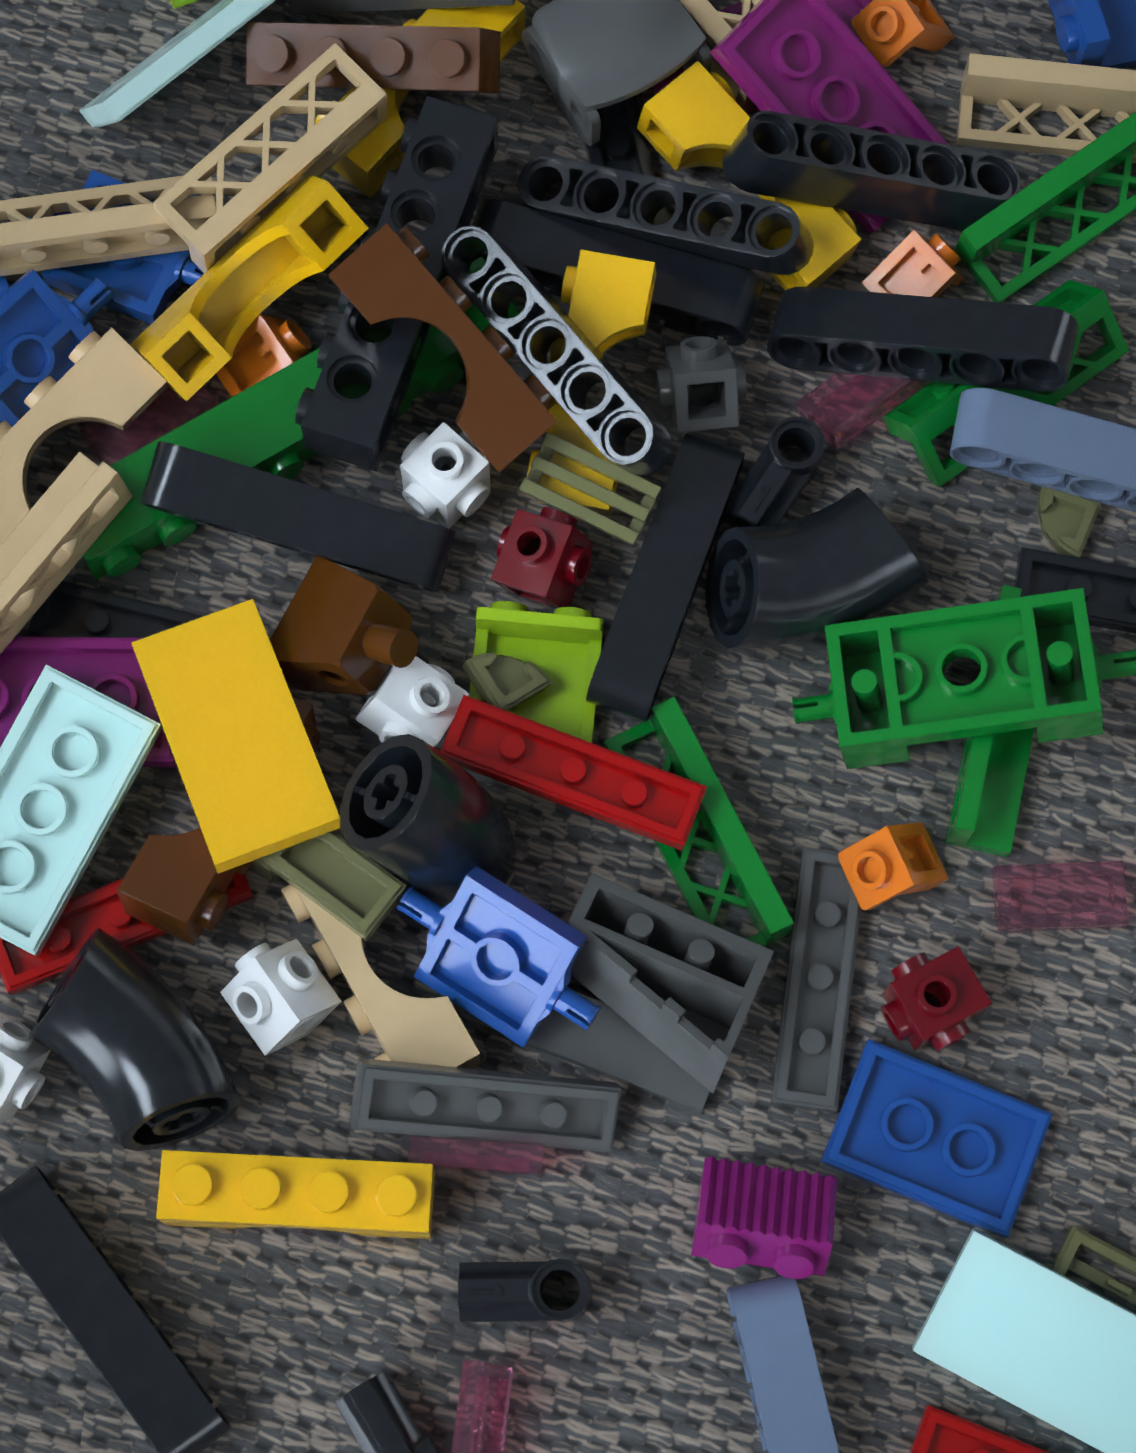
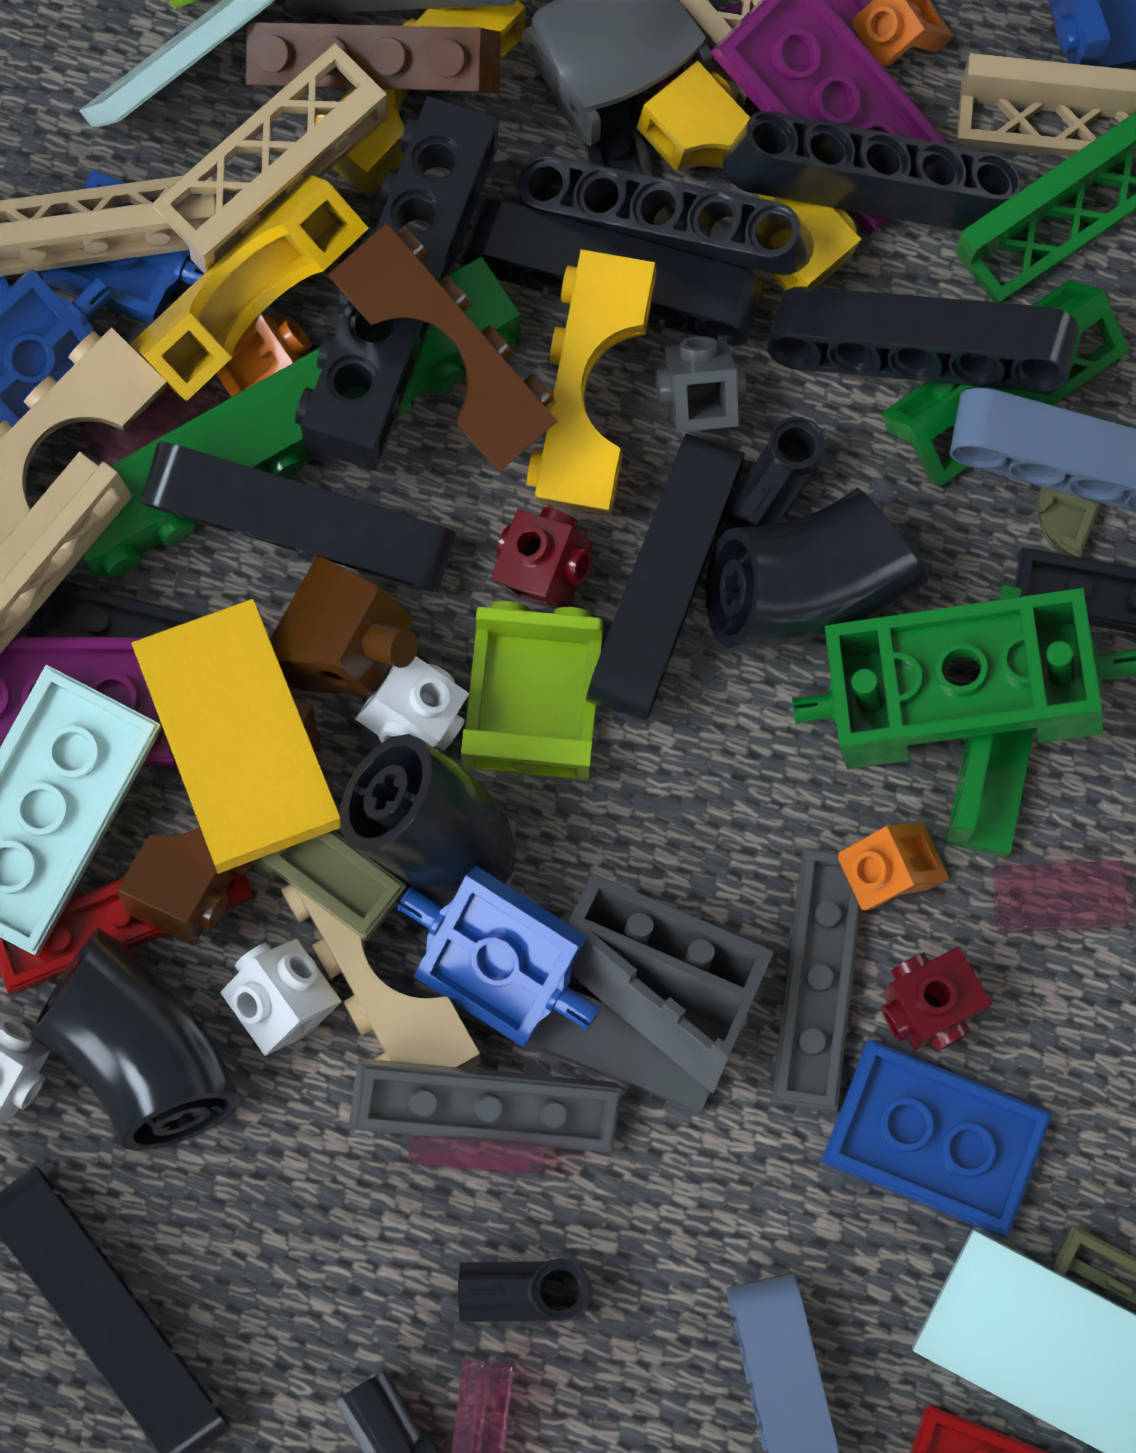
(296, 1193): yellow arch -> none
(449, 492): white brick -> none
(505, 680): olive tile -> none
(533, 333): black beam -> none
(542, 465): olive tile -> none
(573, 772): red tile -> none
(721, 825): green fence -> none
(764, 1218): magenta brick -> none
(852, 403): clear pink tile -> none
(917, 268): bracket -> none

